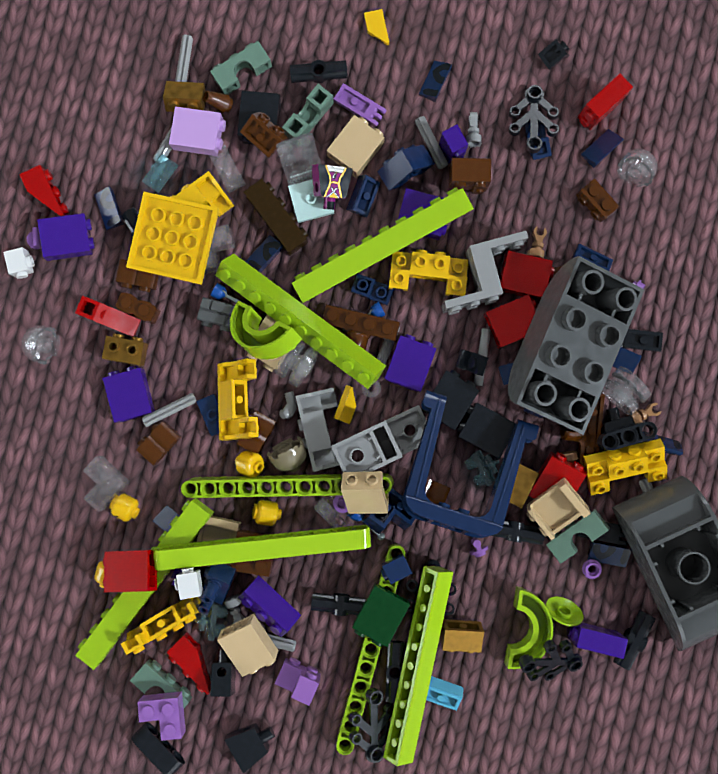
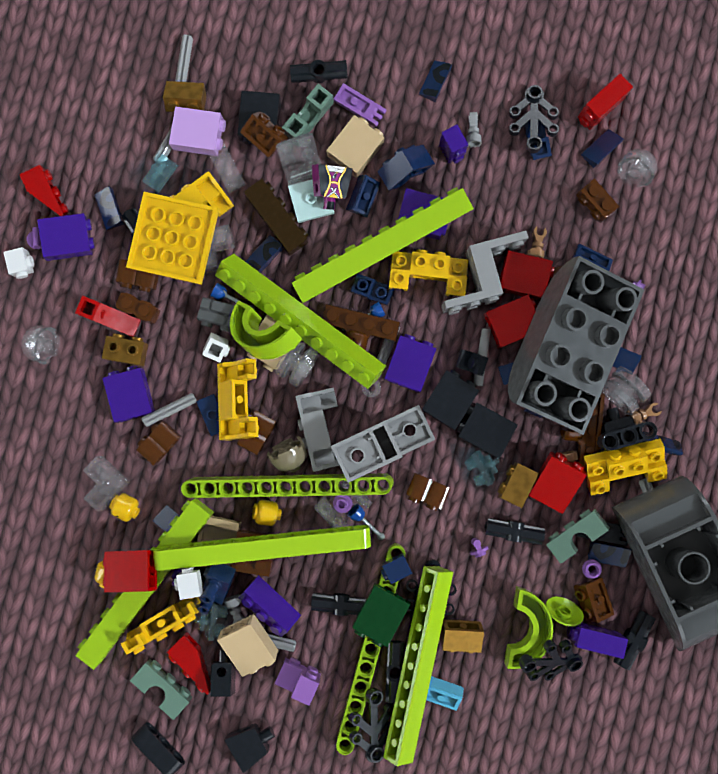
(167, 709): medium lavender brick -> none
(216, 347): none -> white brick
(219, 101): reddish brown cone -> none
(249, 463): yellow head -> none
(251, 57): sand green arch -> none
(291, 406): light grey arm -> none
(346, 405): yellow tile -> none
(364, 492): tan panel -> none
(376, 25): yellow tile -> none
(395, 513): dark blue brick -> none
(421, 508): dark blue piece -> none
(431, 142): light grey axle -> none
(470, 174): reddish brown brick -> none
(554, 53): black bracket -> none
(556, 508): tan panel -> none
(594, 600): none -> reddish brown bracket
(643, 340): black hinge -> none

